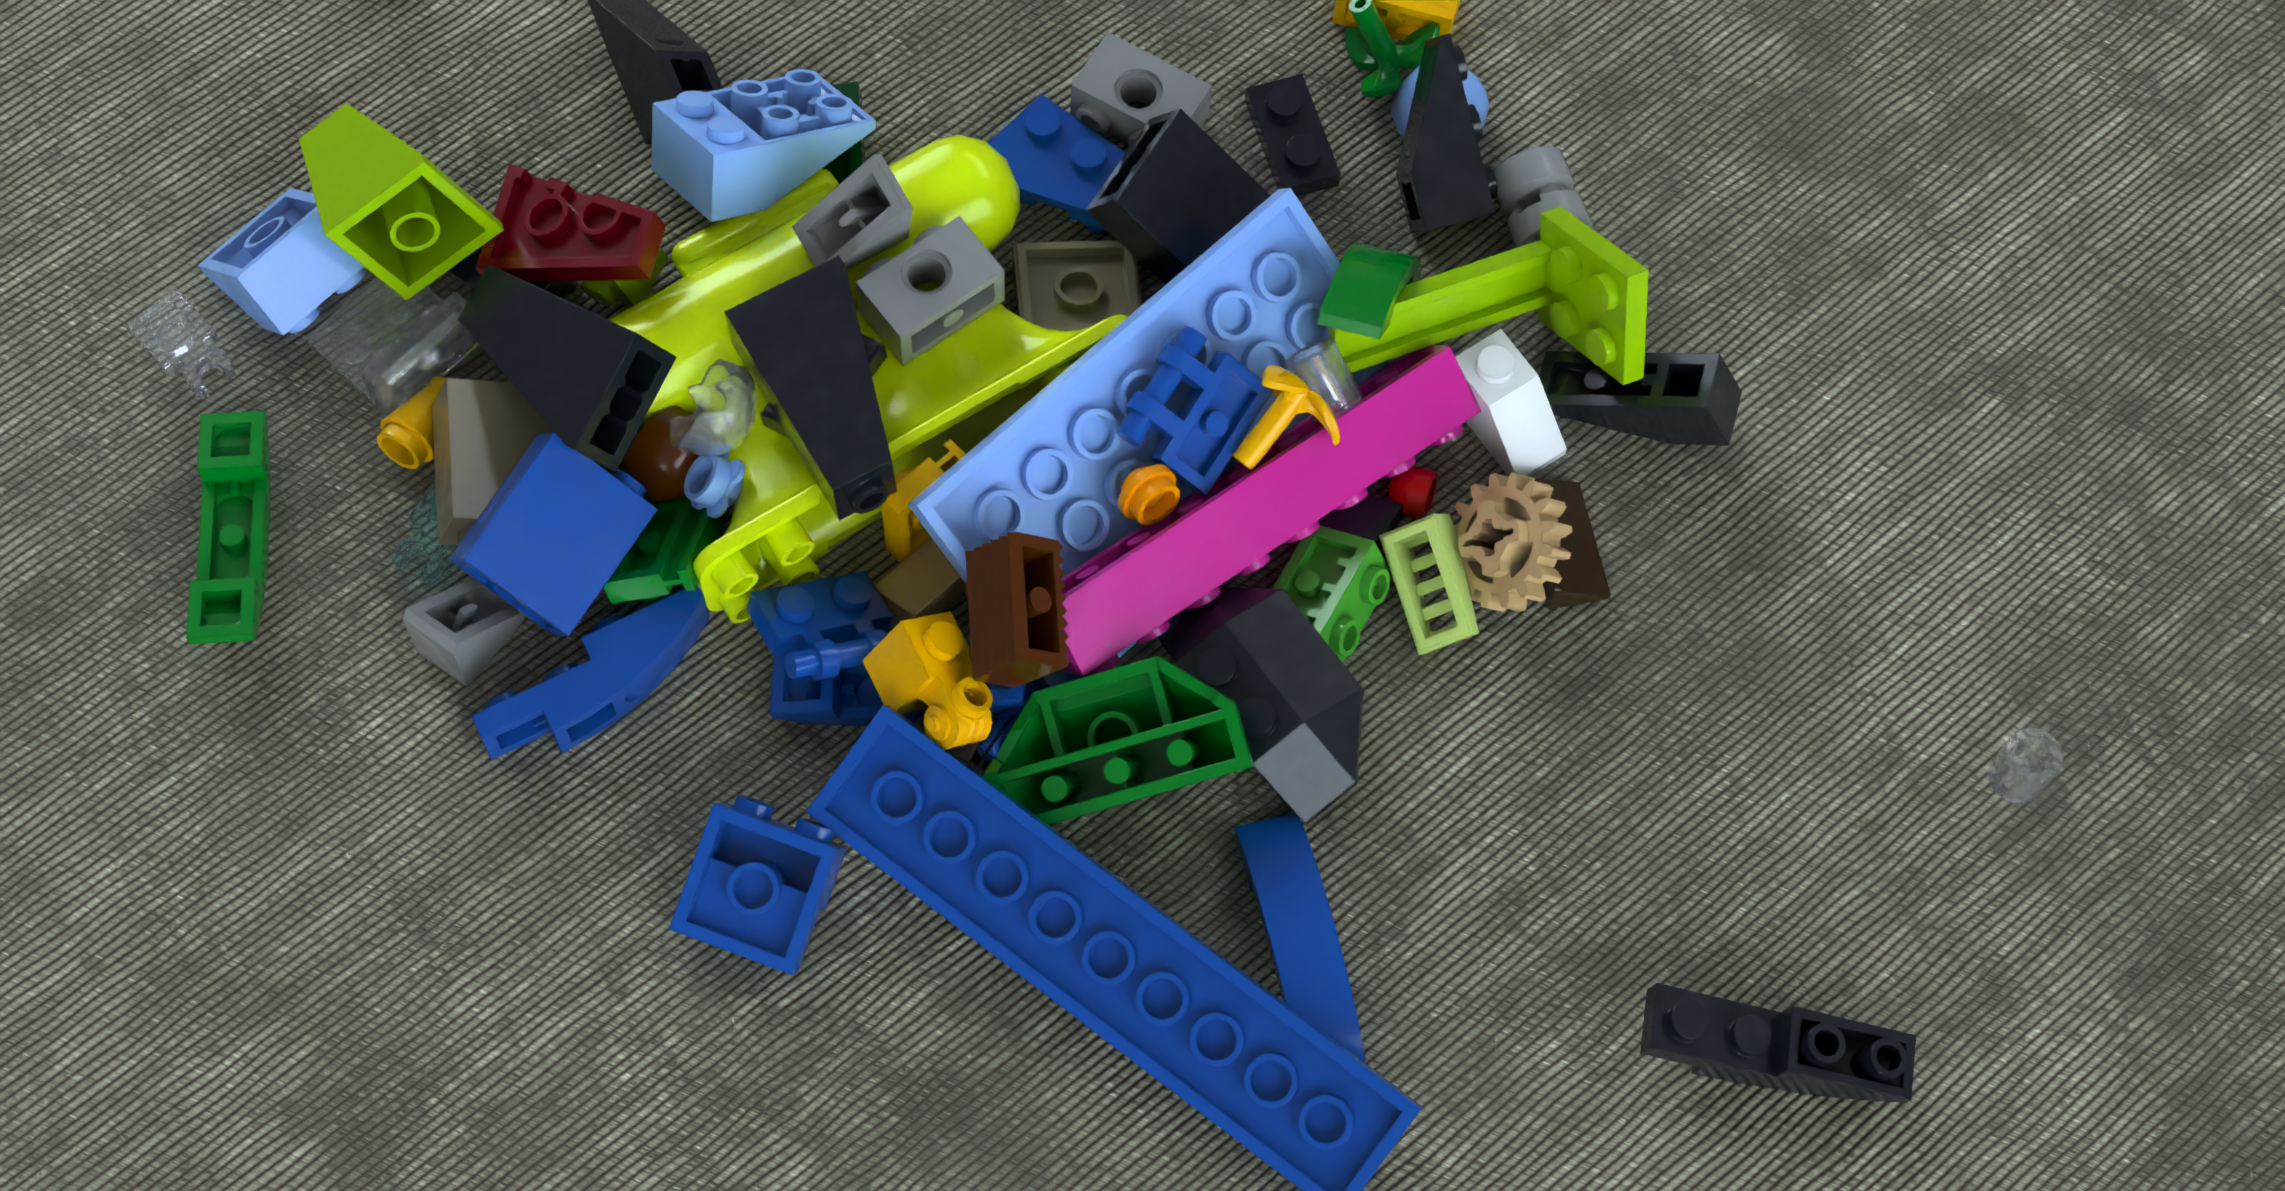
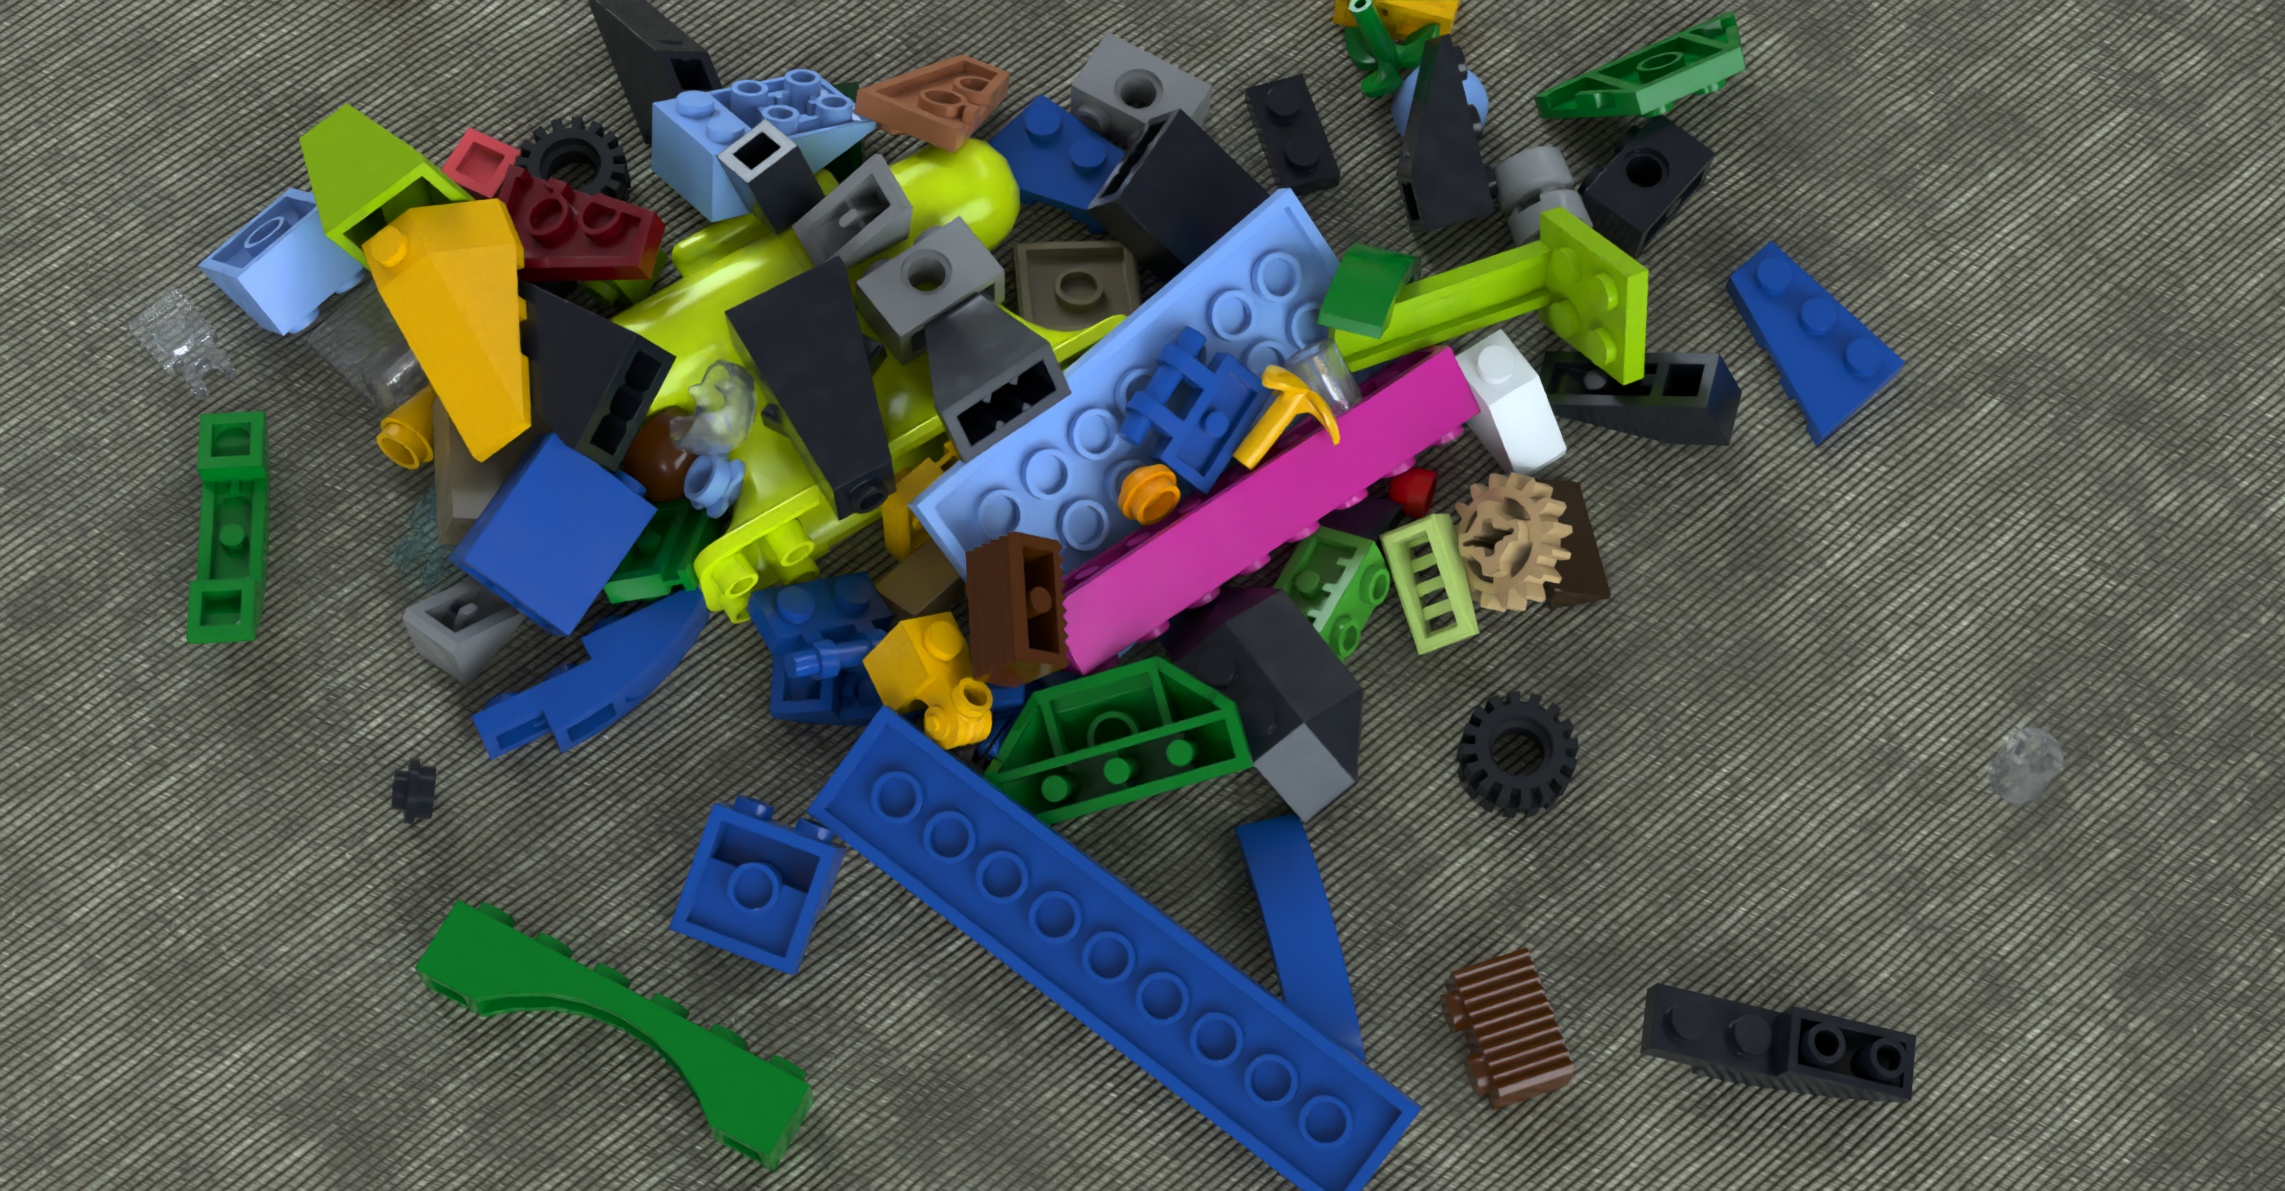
(414, 791): none -> black plate
(457, 302): none -> yellow wedge
(480, 164): none -> coral plate
(498, 970): none -> green arch
(579, 146): none -> black tyre
(771, 176): none -> black brick
(937, 101): none -> nougat wing
(988, 374): none -> black slope
(1507, 1029): none -> reddish brown brick
(1534, 722): none -> black tyre
(1653, 76): none -> green wing
(1664, 159): none -> black brick
(1815, 342): none -> blue wing

